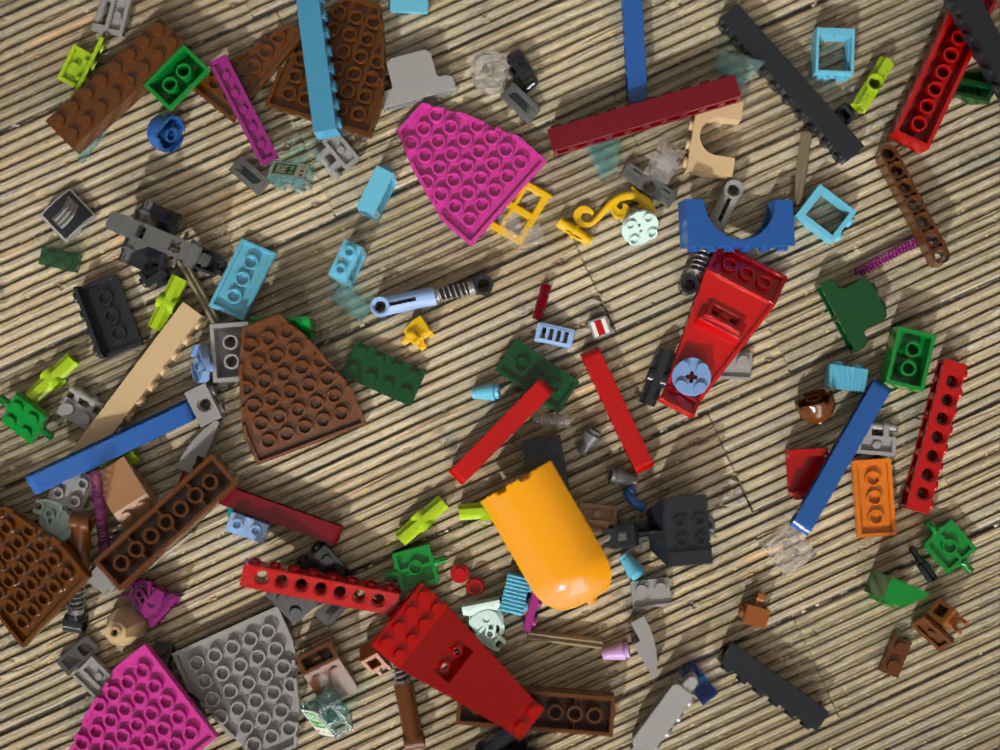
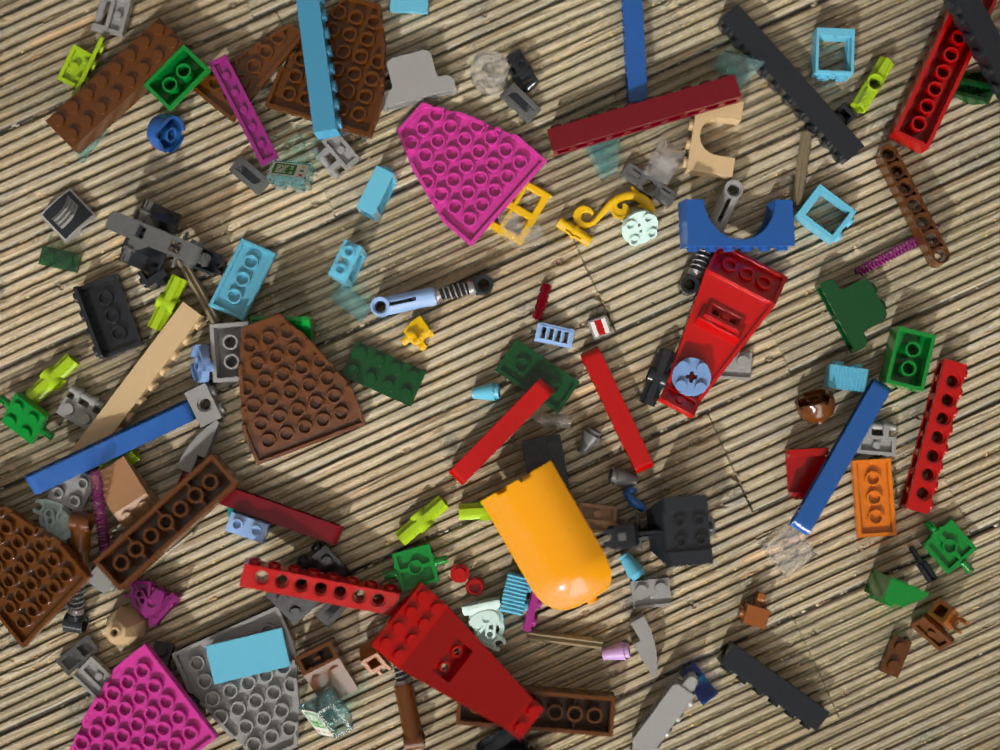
(248, 655): none -> medium azure tile

